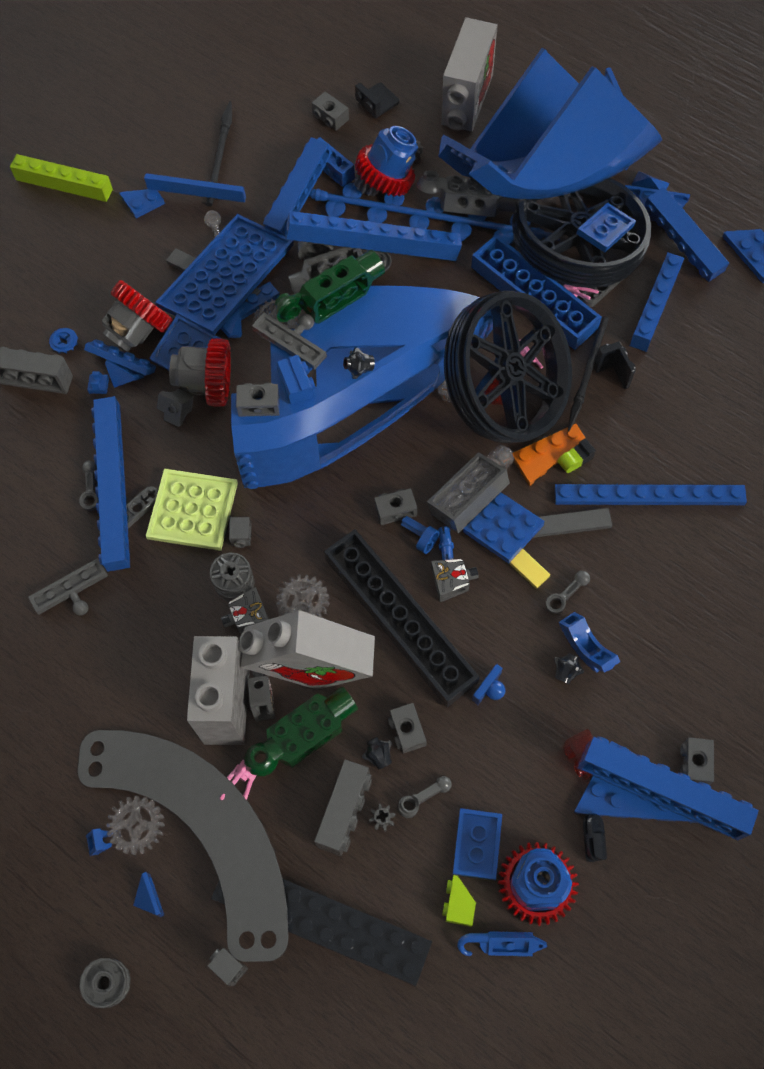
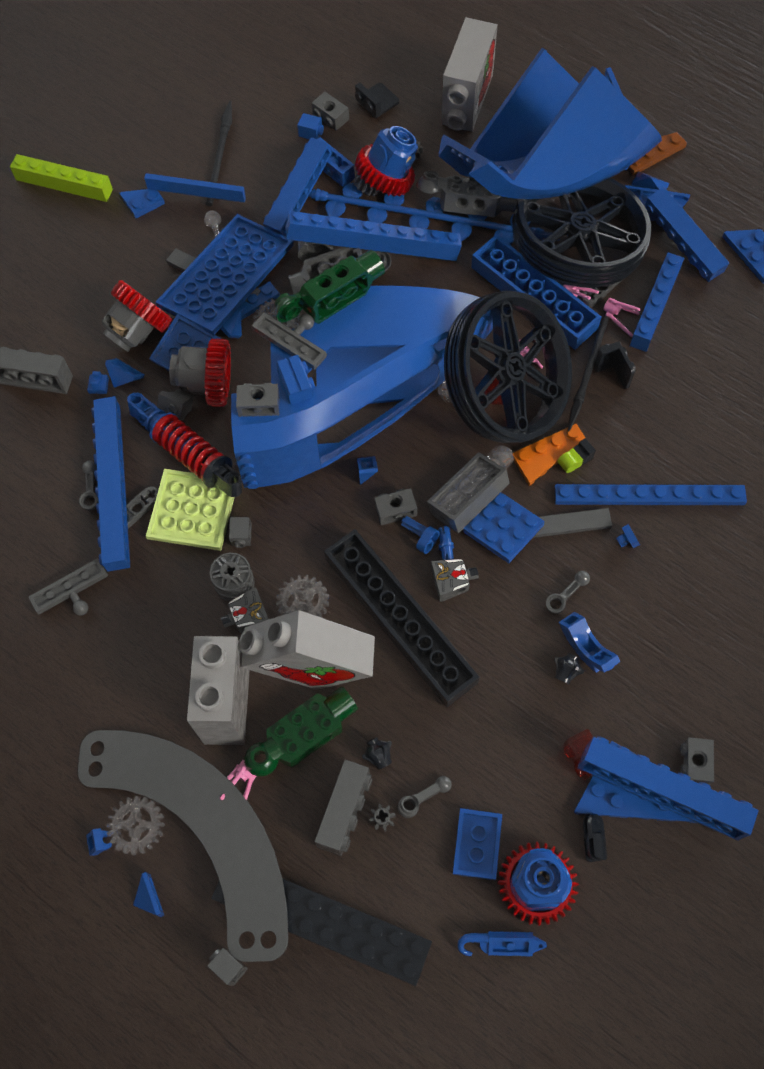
(64, 334): blue gear -> none
(91, 986): dark grey wheel -> none
(124, 359): blue plate -> none
(186, 445): none -> piece
(261, 697): dark grey torso -> none
(310, 126): none -> blue brick
(358, 363): black rock -> none
(366, 467): none -> blue slope
(407, 716): dark grey brick -> none
(461, 904): lime slope -> none
(491, 686): blue tile -> none
(529, 569): light yellow tile -> none
(606, 227): blue plate -> none
(614, 307): none -> bright pink plant
(628, 537): none -> blue tile
(668, 146): none -> dark orange wing

